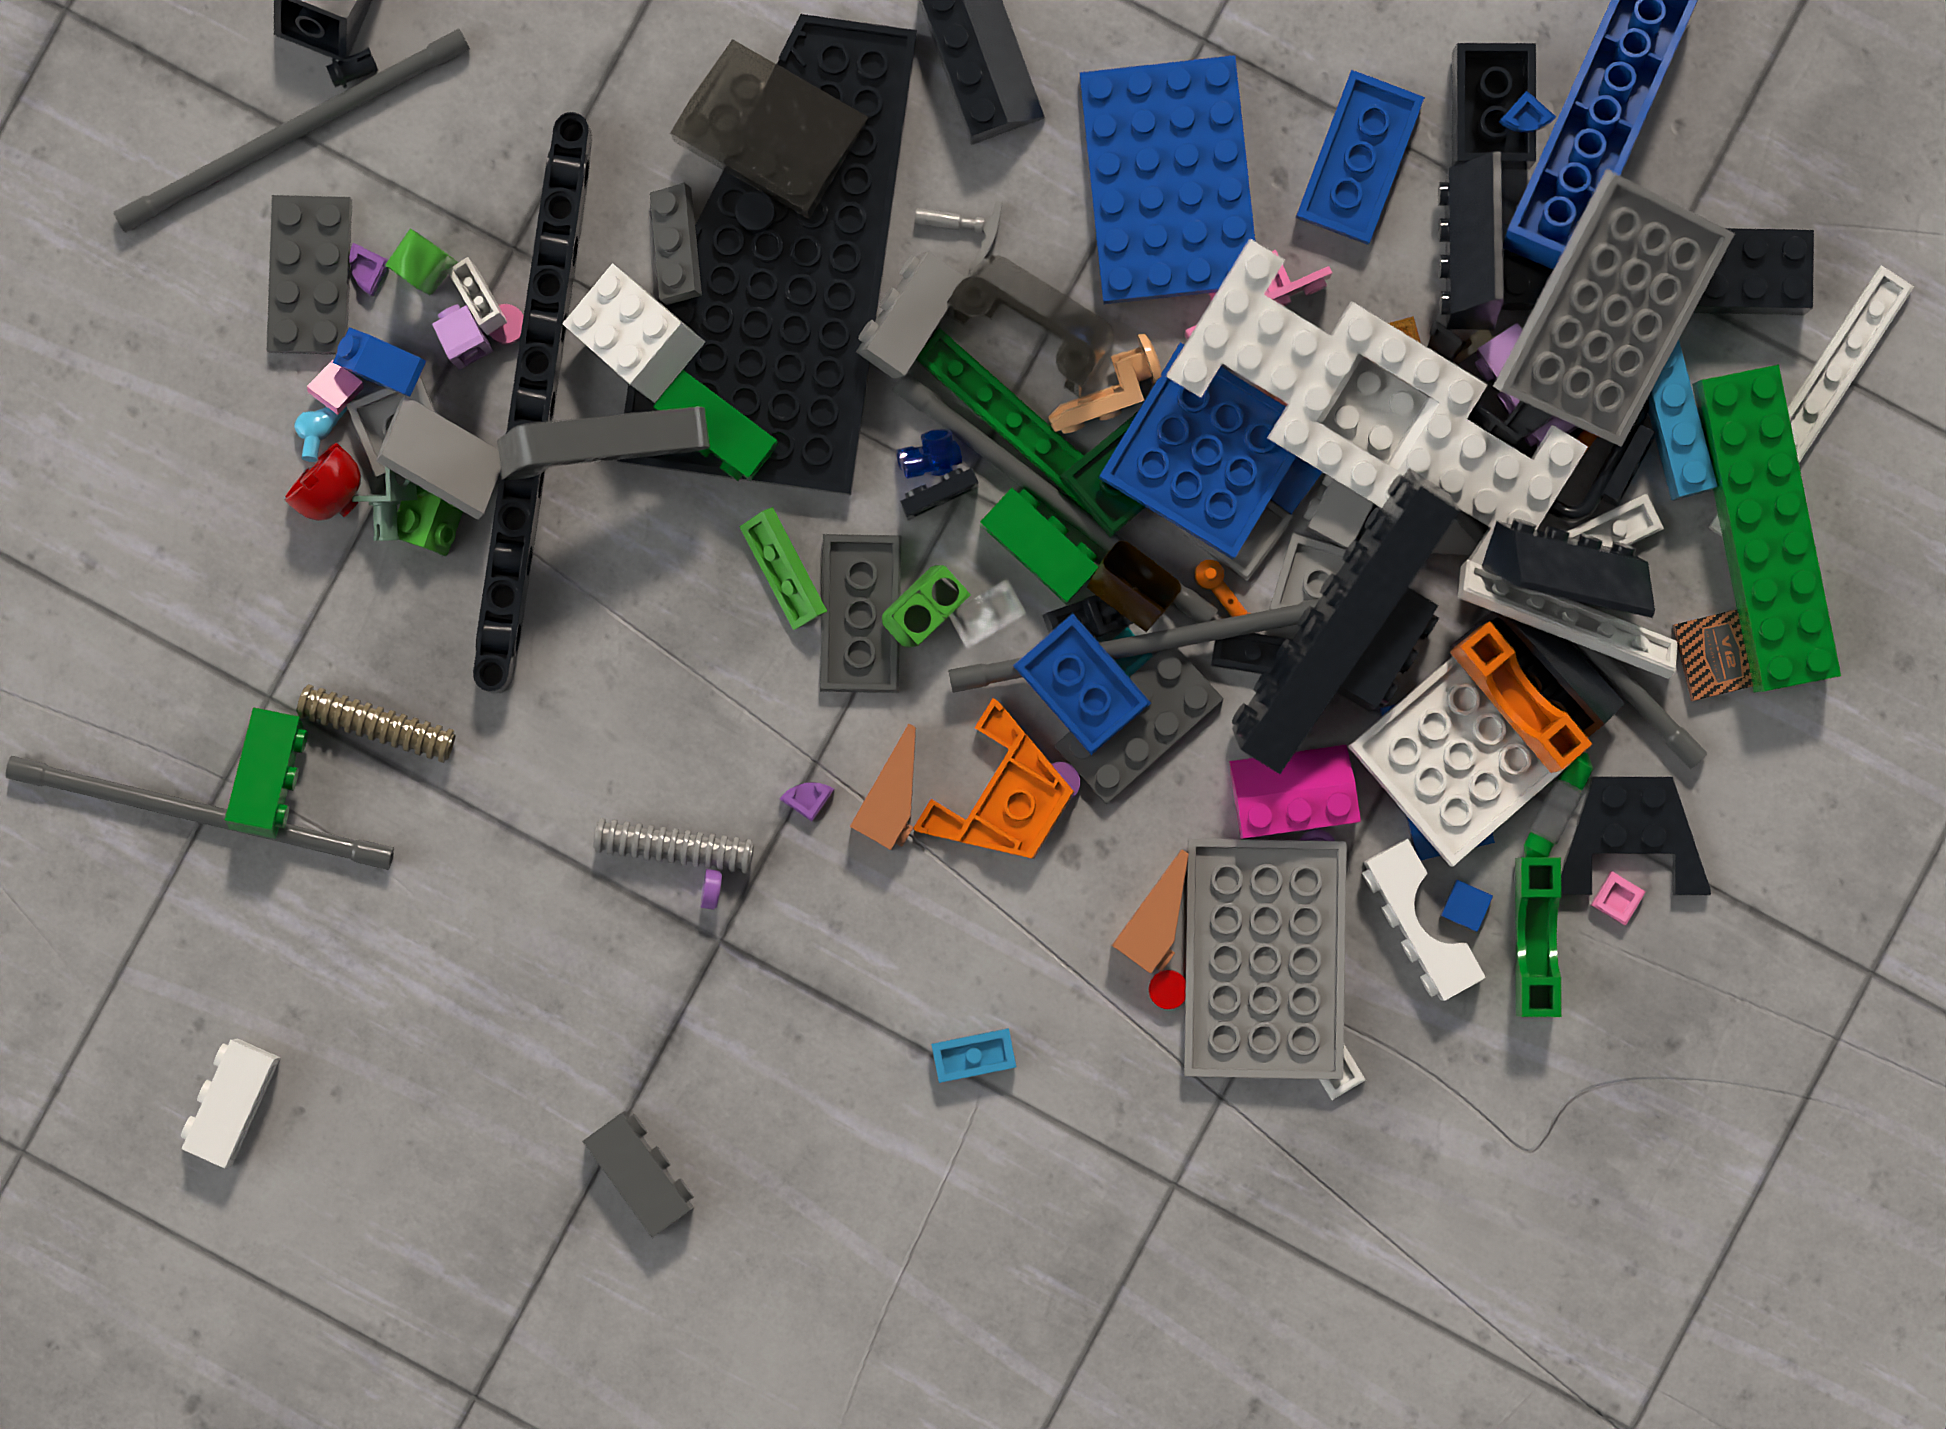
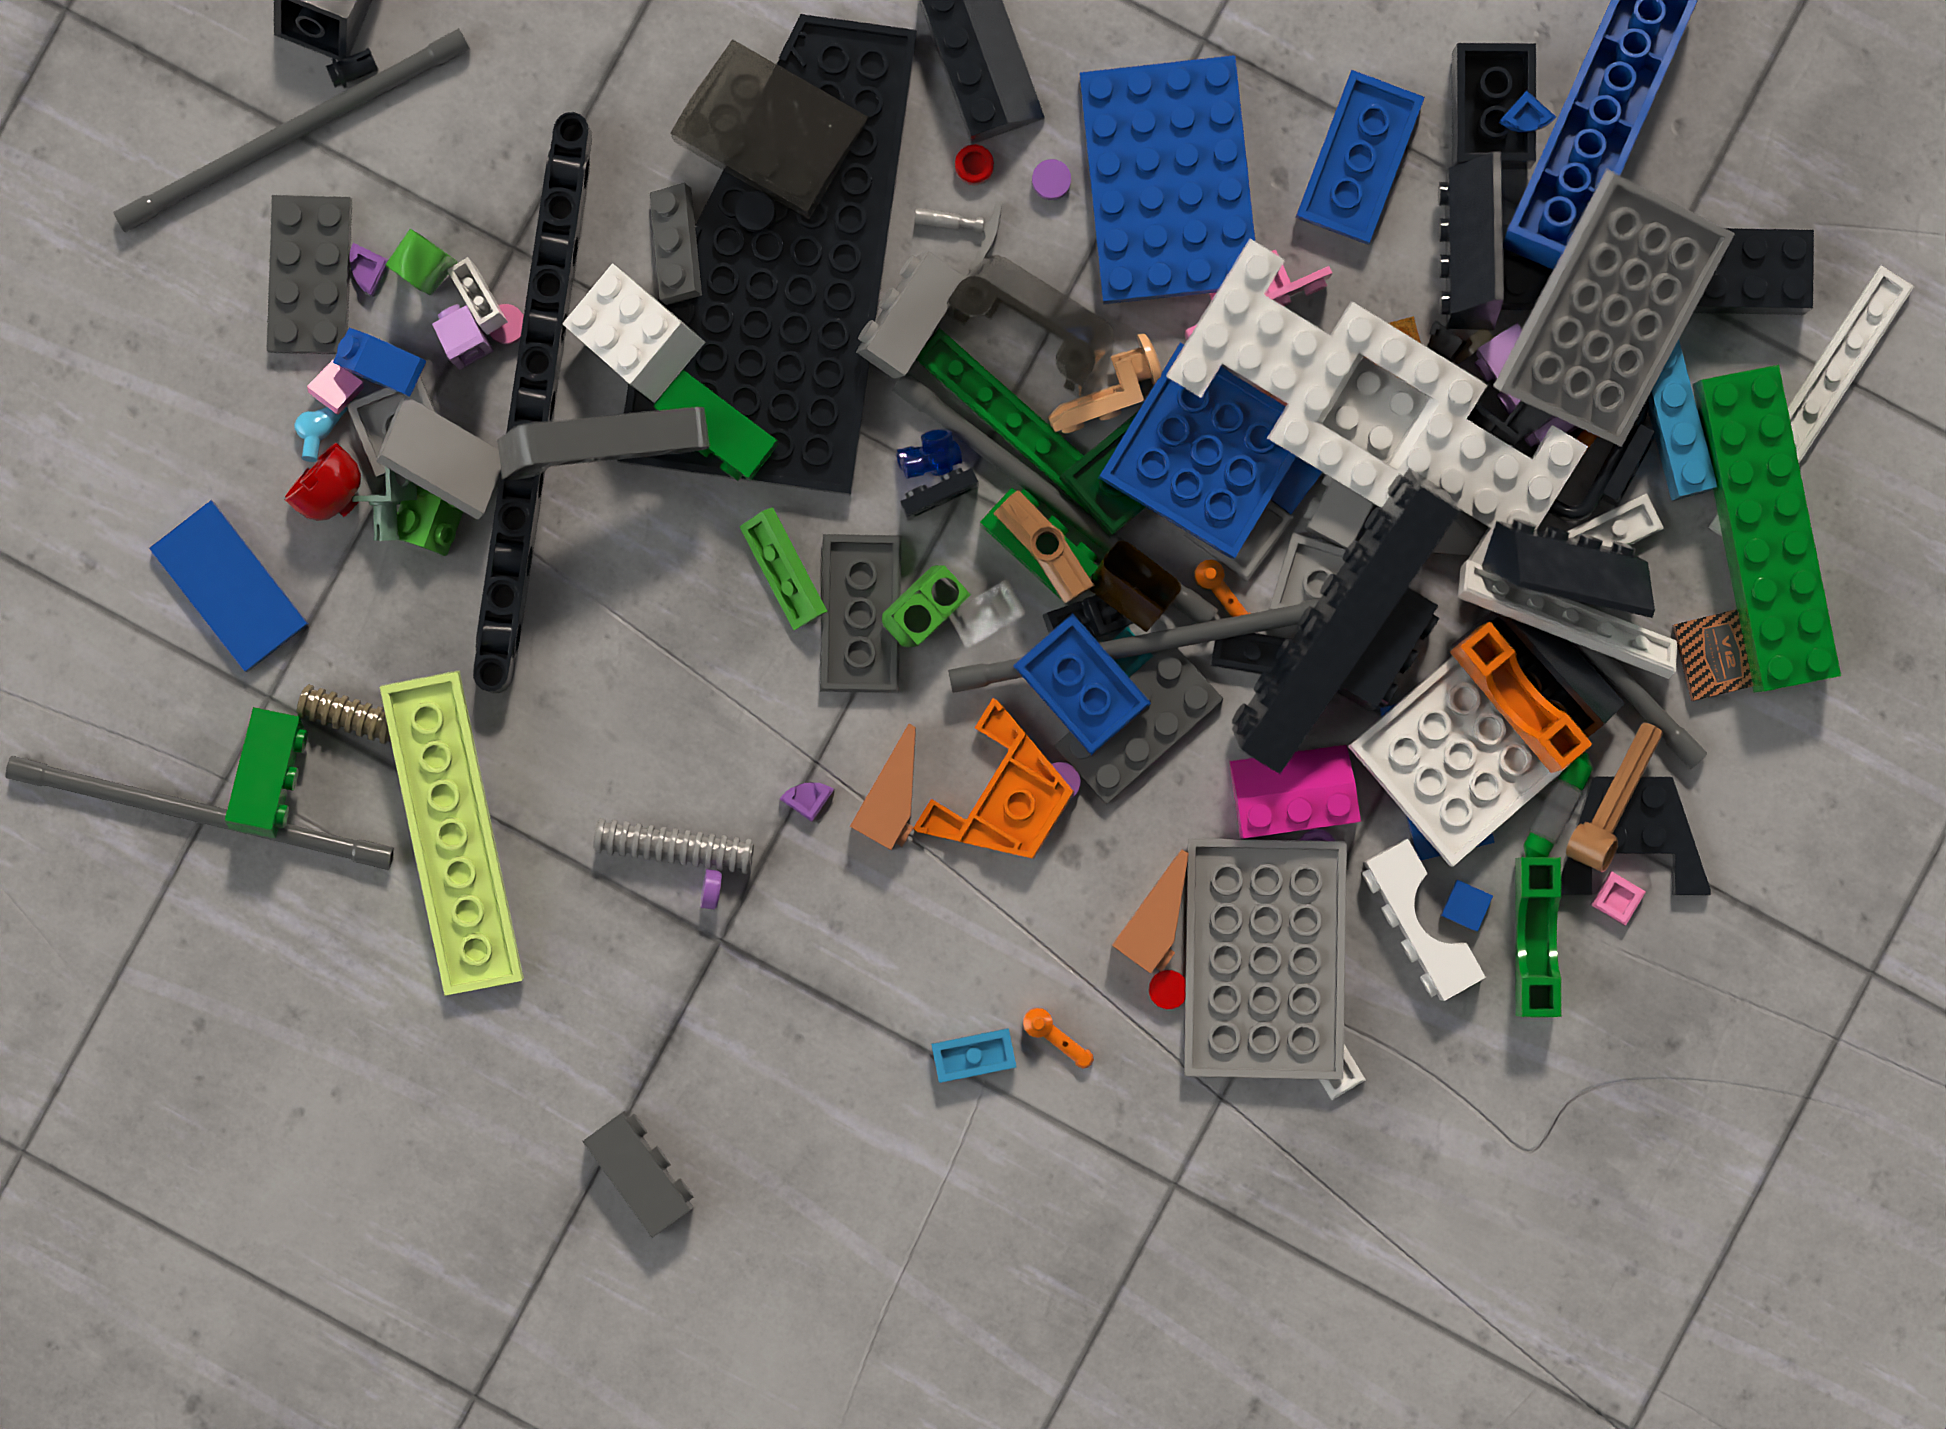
(228, 586): none -> blue tile
(229, 1102): white brick -> none
(451, 832): none -> yellowish green plate
(974, 164): none -> red tile
(1039, 1024): none -> orange piece
(1051, 179): none -> medium lavender tile
(1060, 567): none -> medium nougat piece
(1594, 841): none -> medium nougat axle

